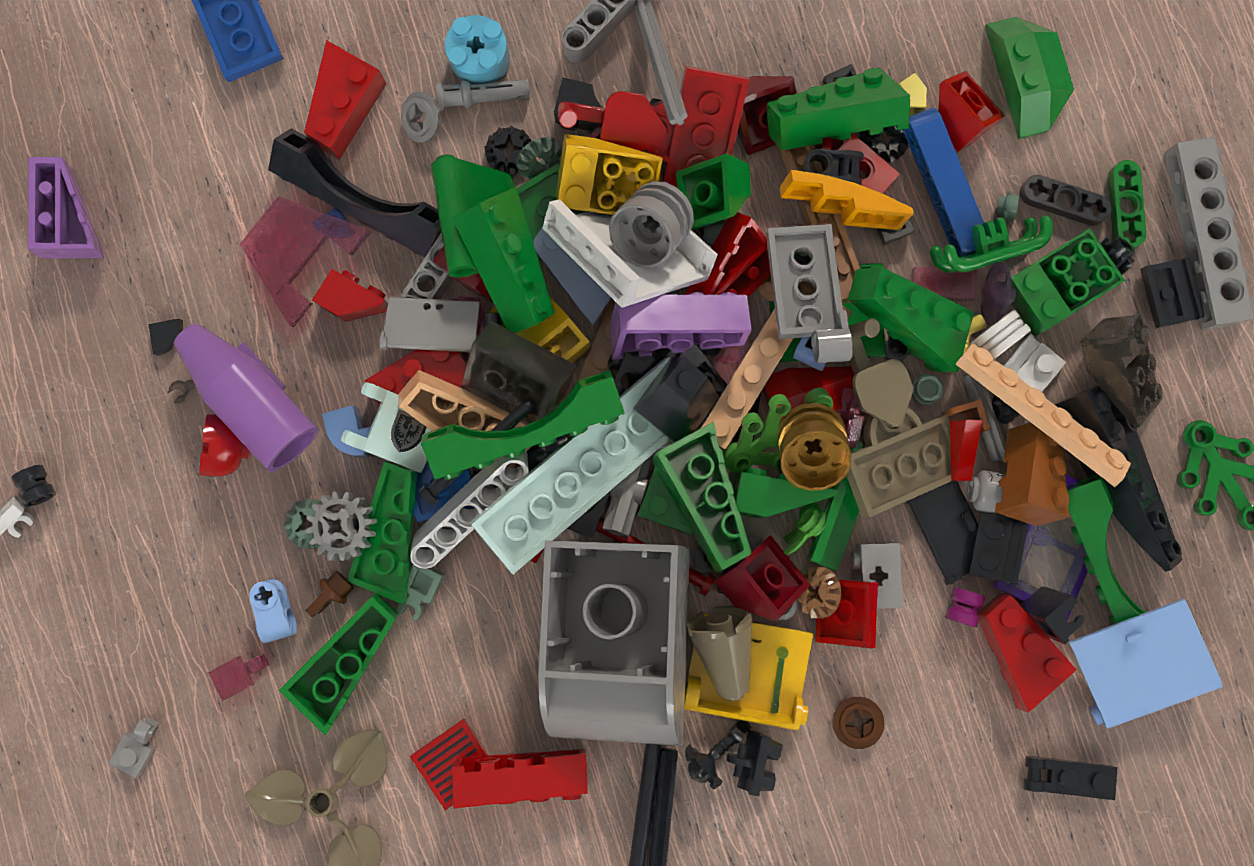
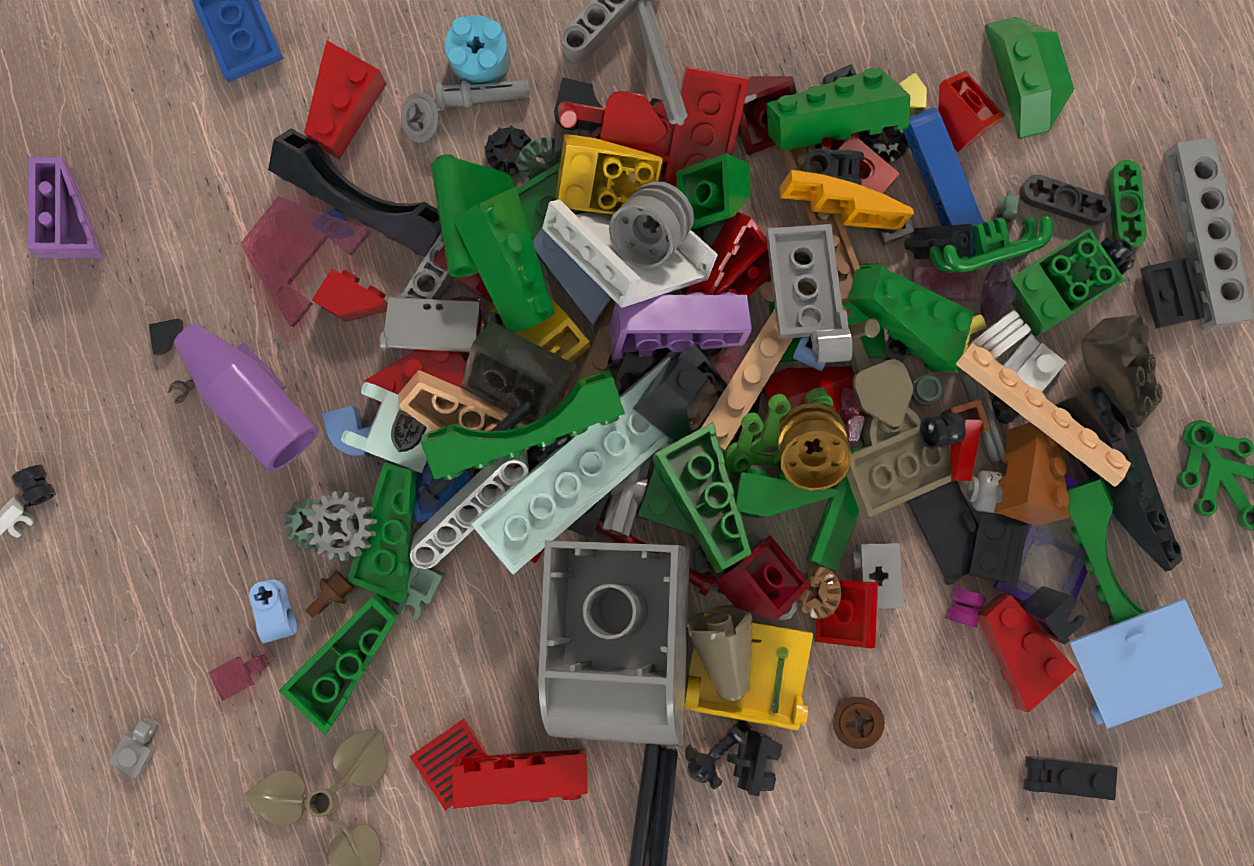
(220, 449): red cylinder -> none
(810, 523): bright green plate -> none
(924, 238): none -> black hinge
(942, 430): none -> black wheel

